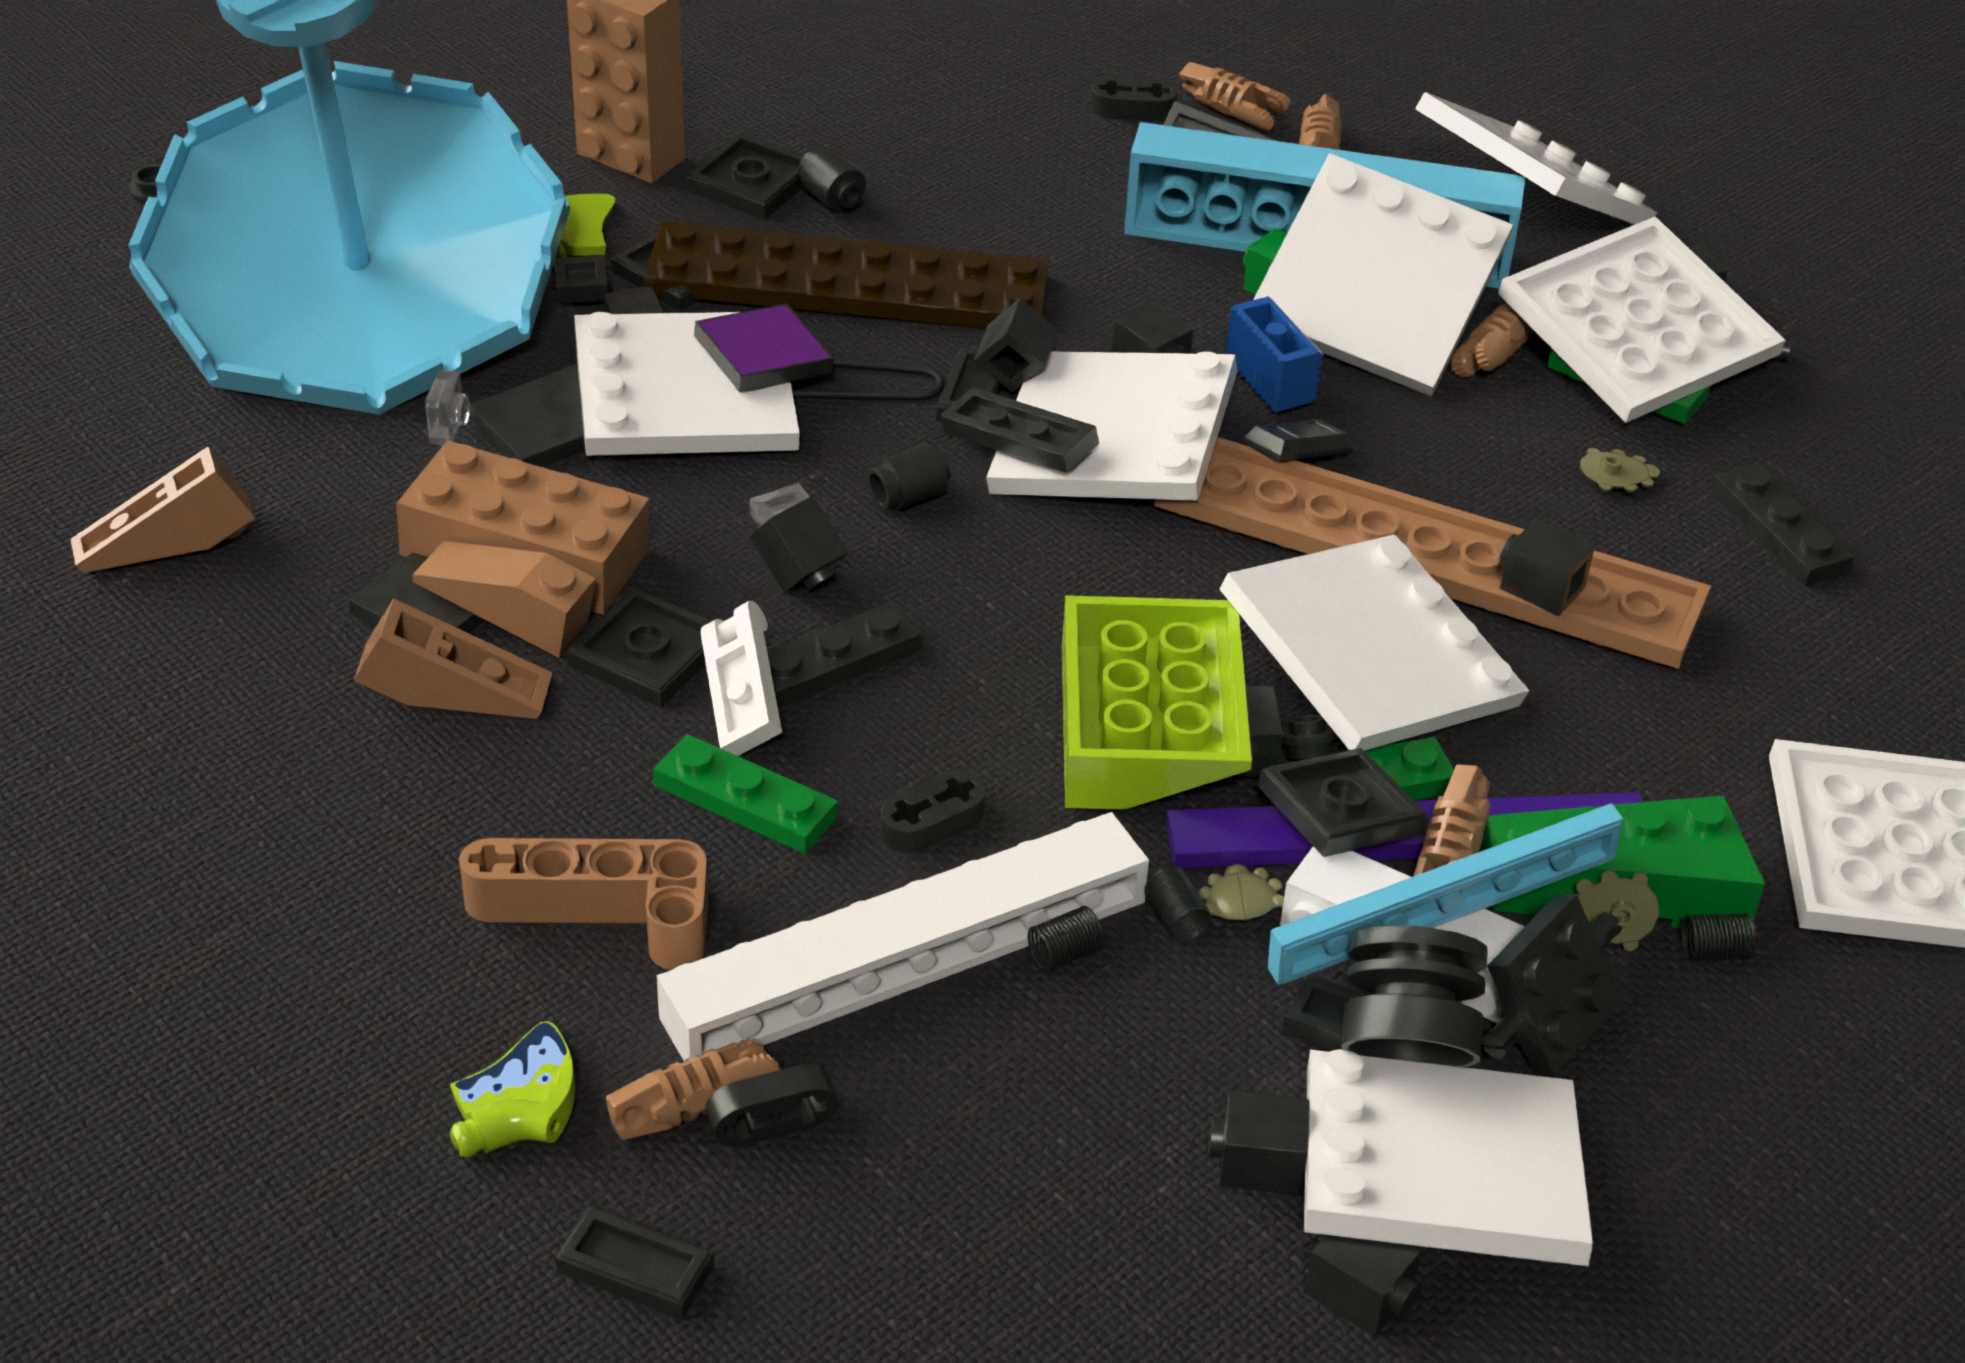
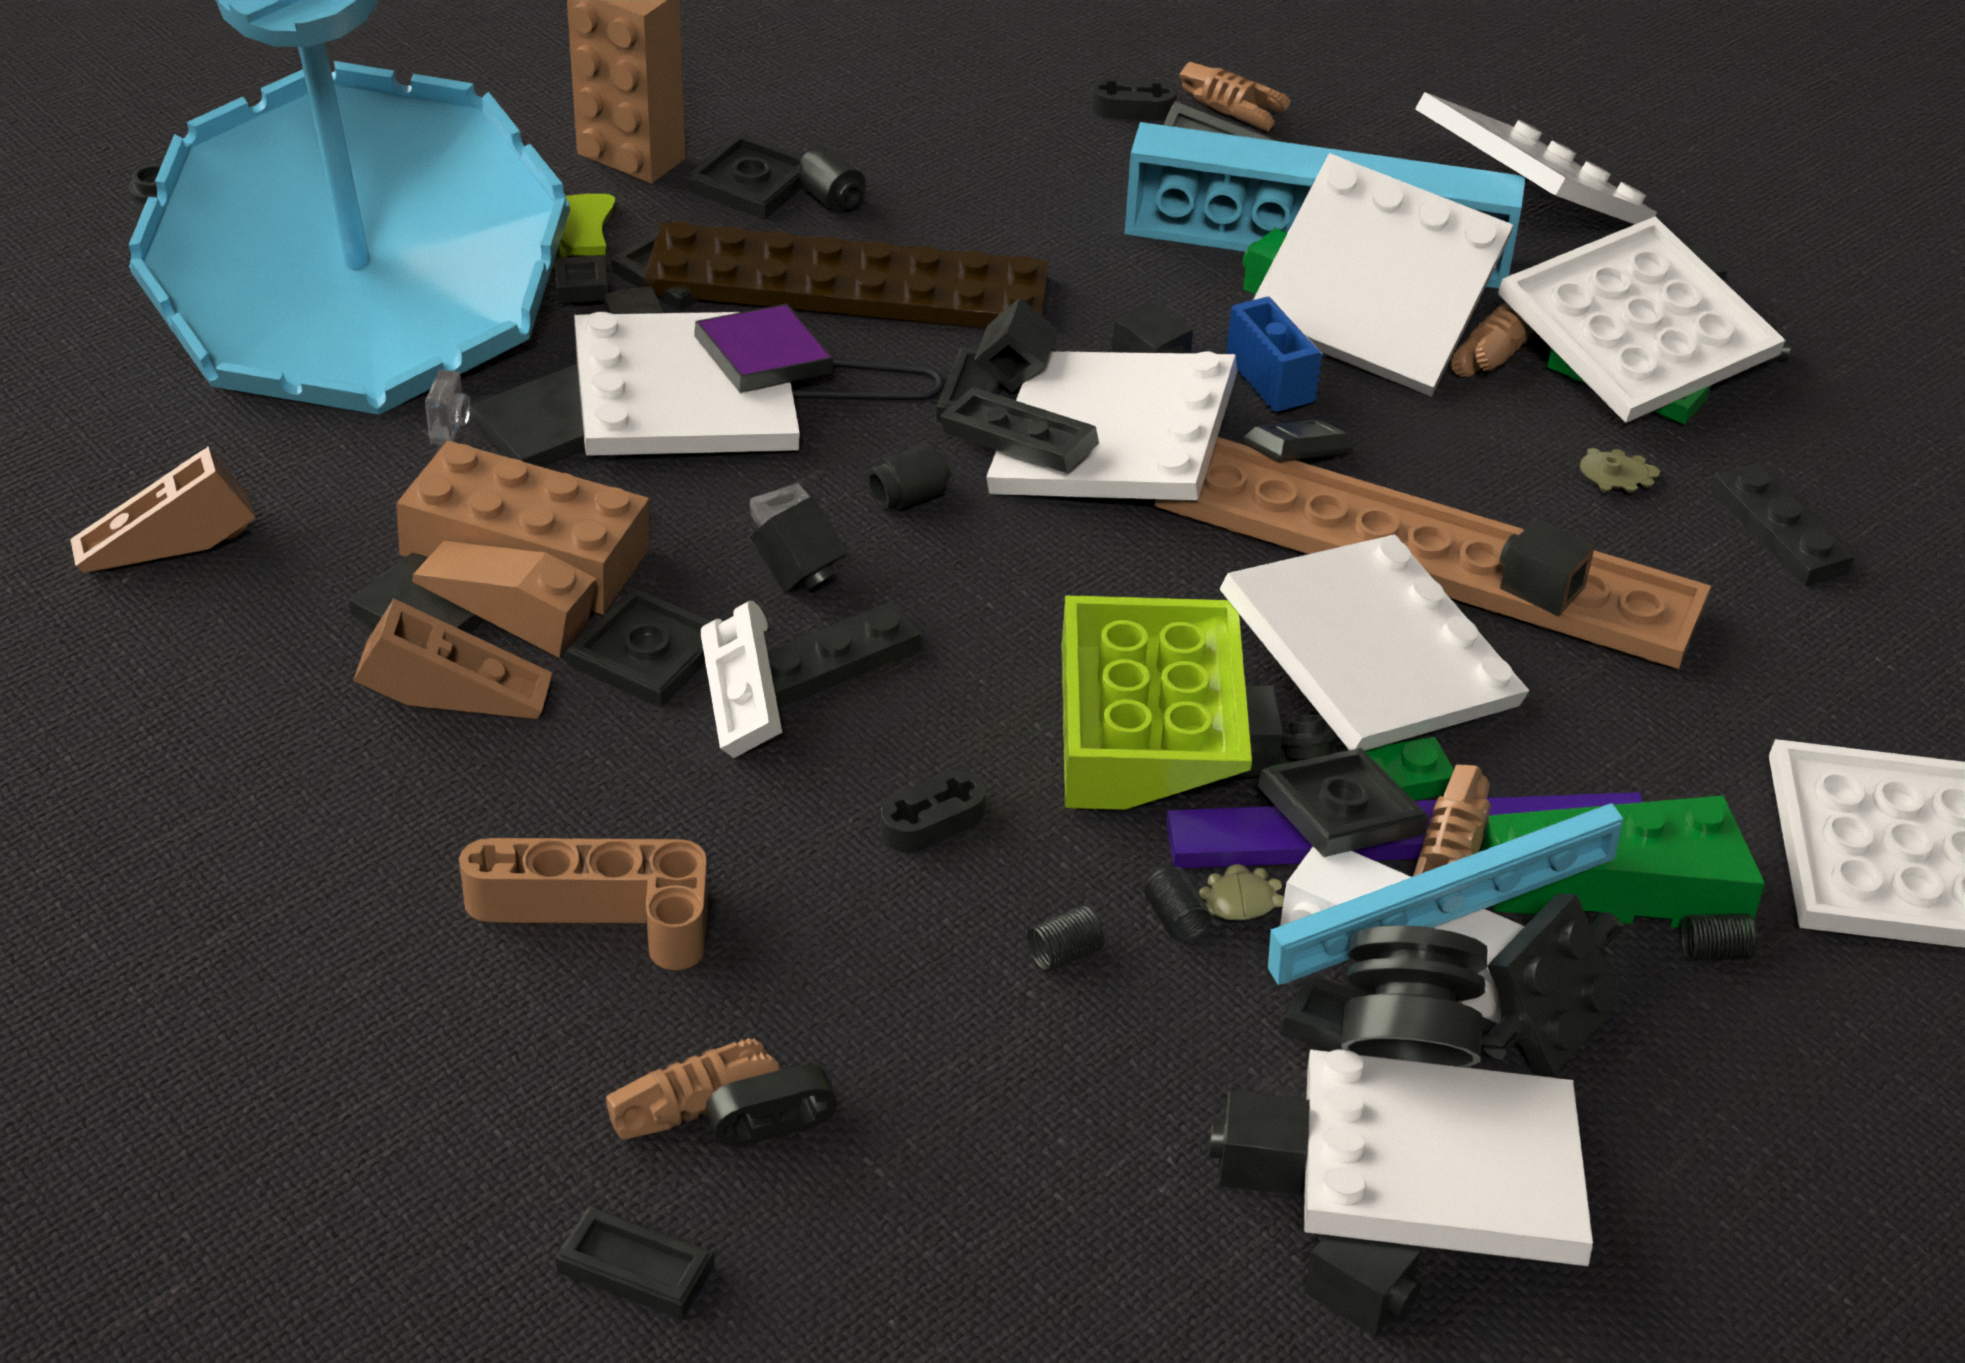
(518, 1096): lime arm -> none
(746, 793): green plate -> none
(899, 938): white brick -> none
(1322, 124): medium nougat hinge -> none
(1627, 900): olive piece -> none

